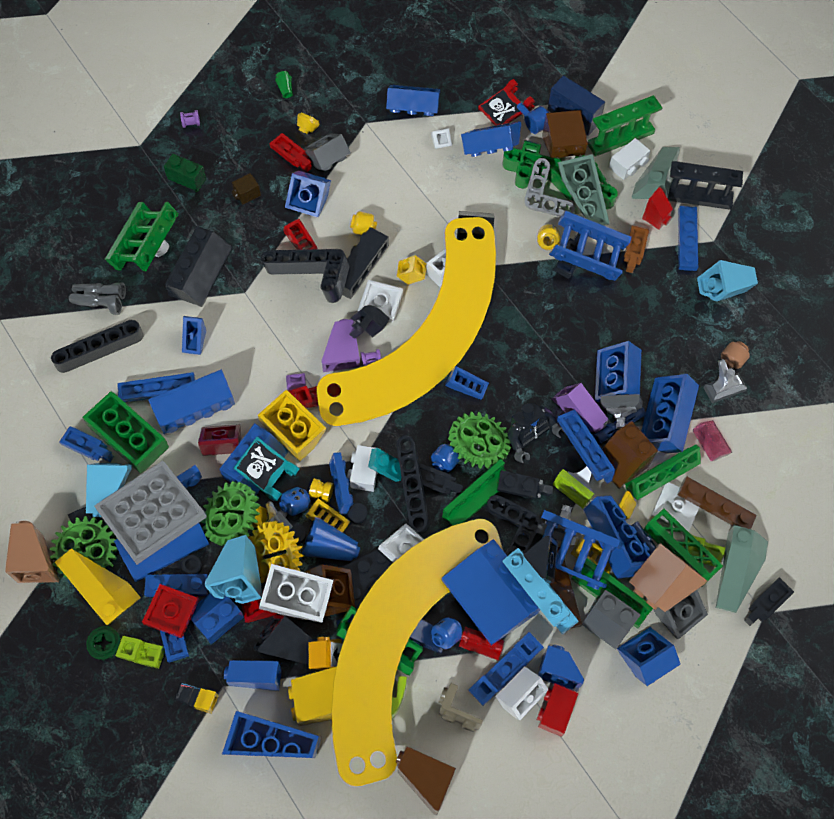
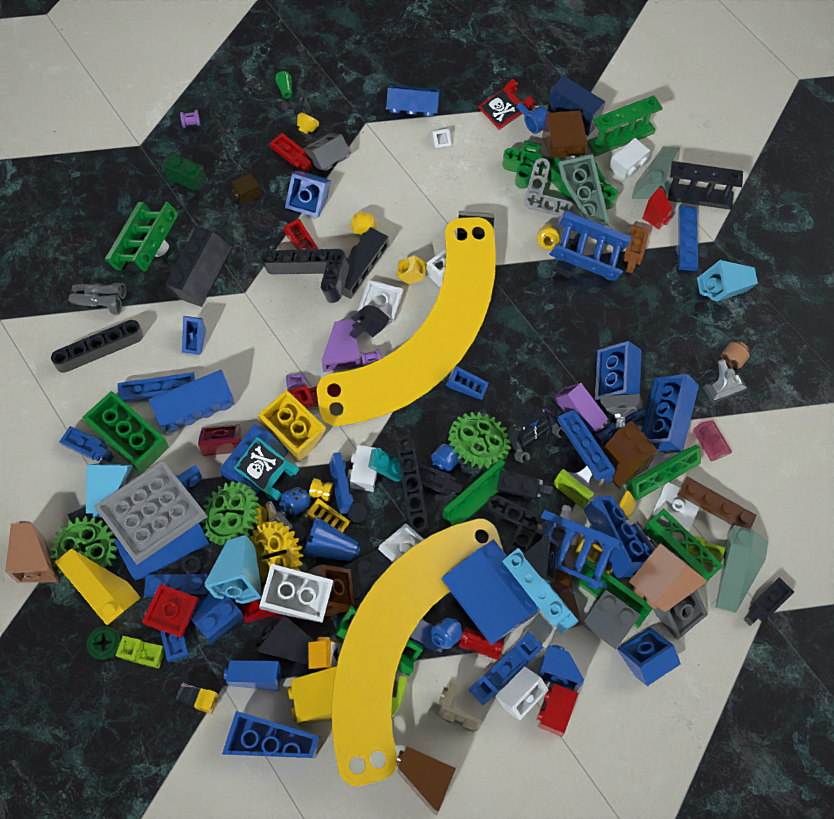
(491, 139): blue slope -> none

